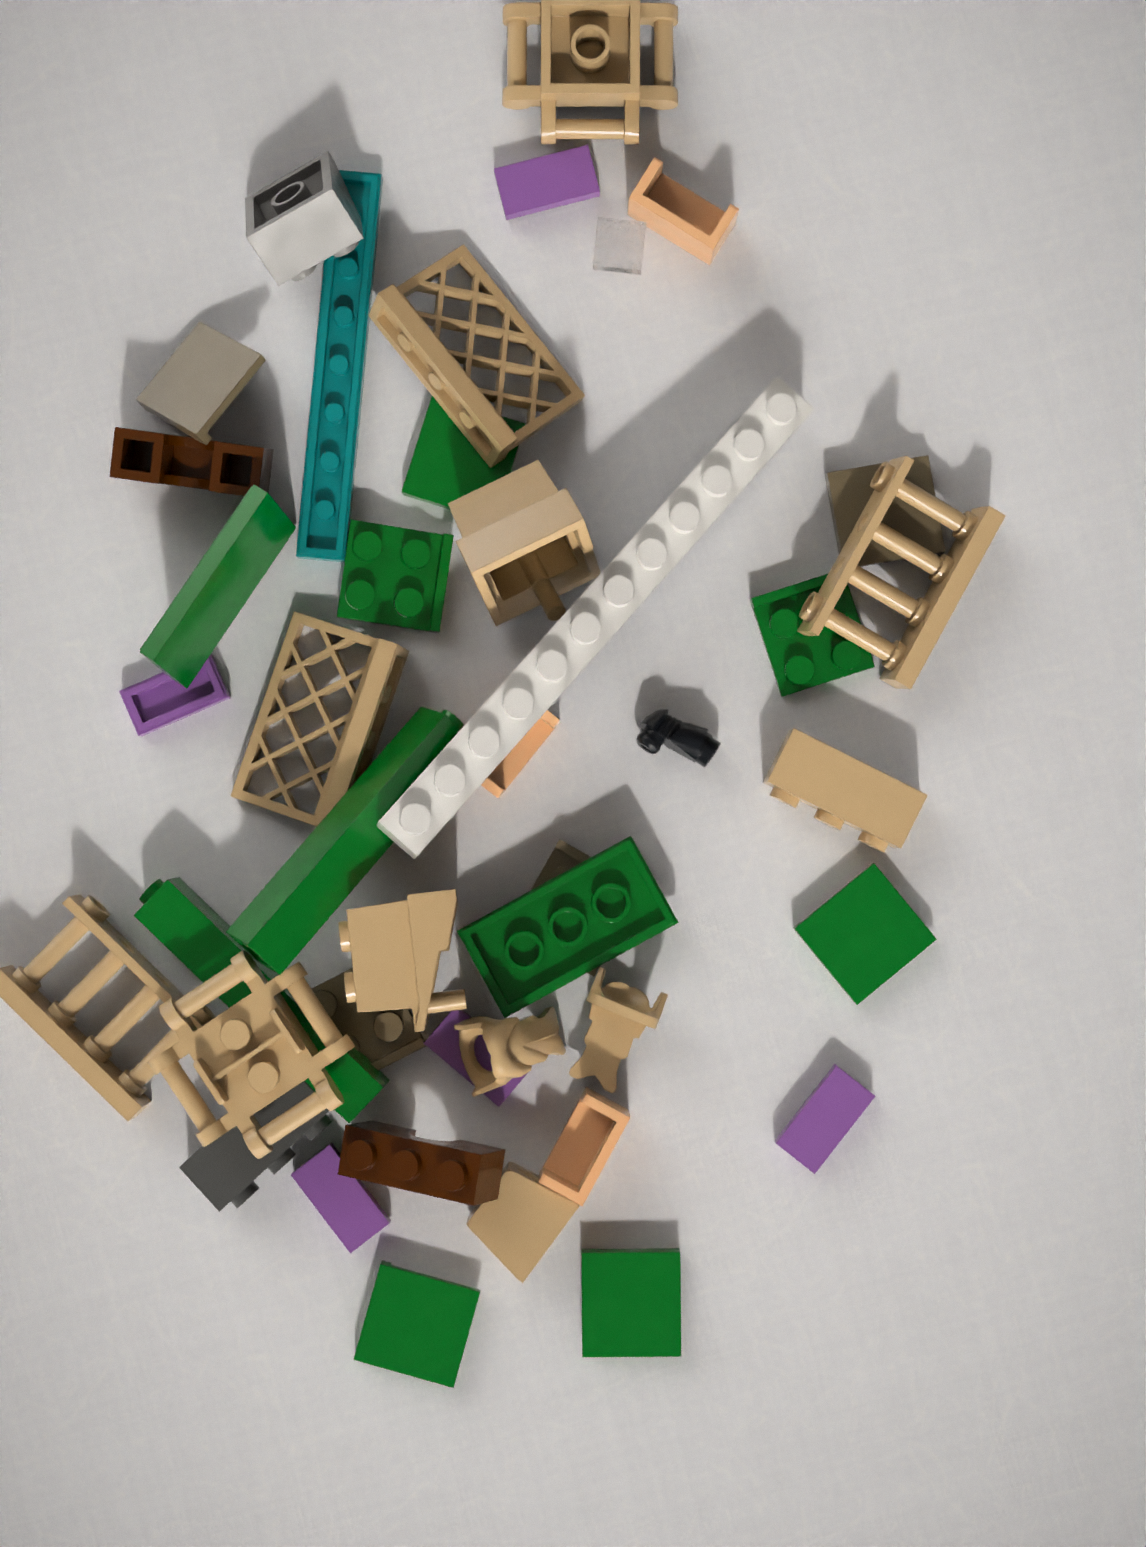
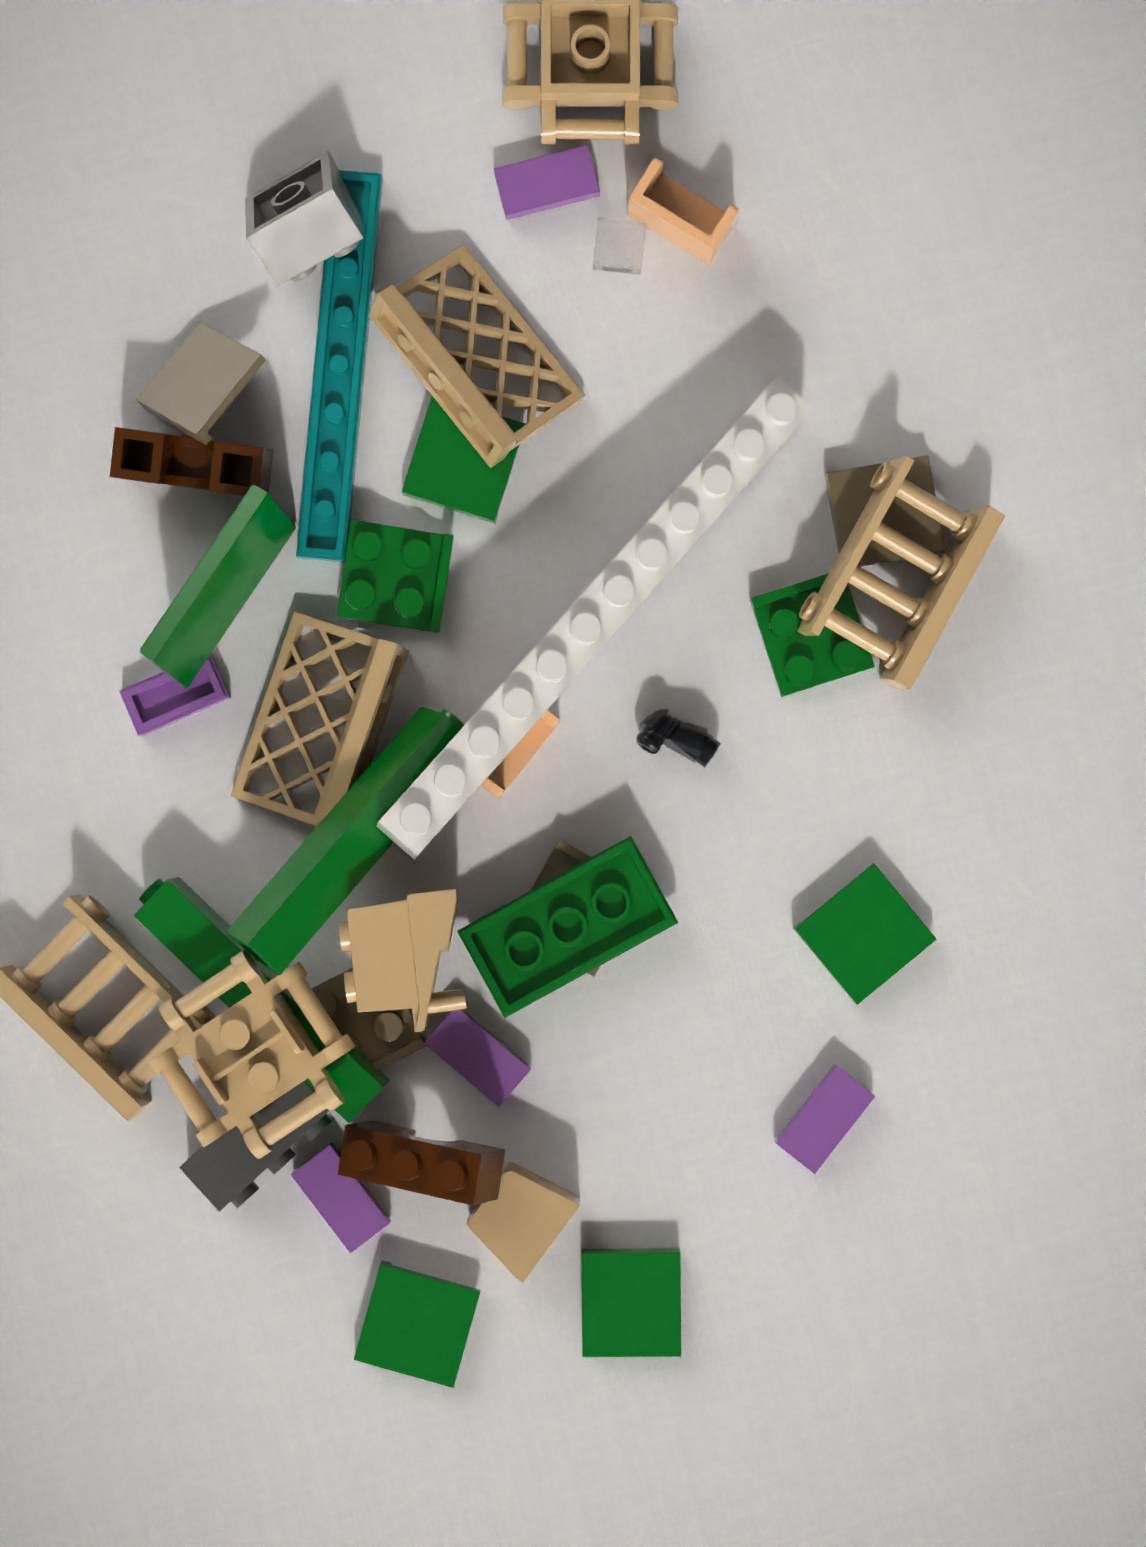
(512, 1045): tan hair -> none
(524, 543): tan piece -> none
(584, 1146): light nougat panel -> none
(617, 1018): tan hair -> none
(844, 791): tan brick -> none

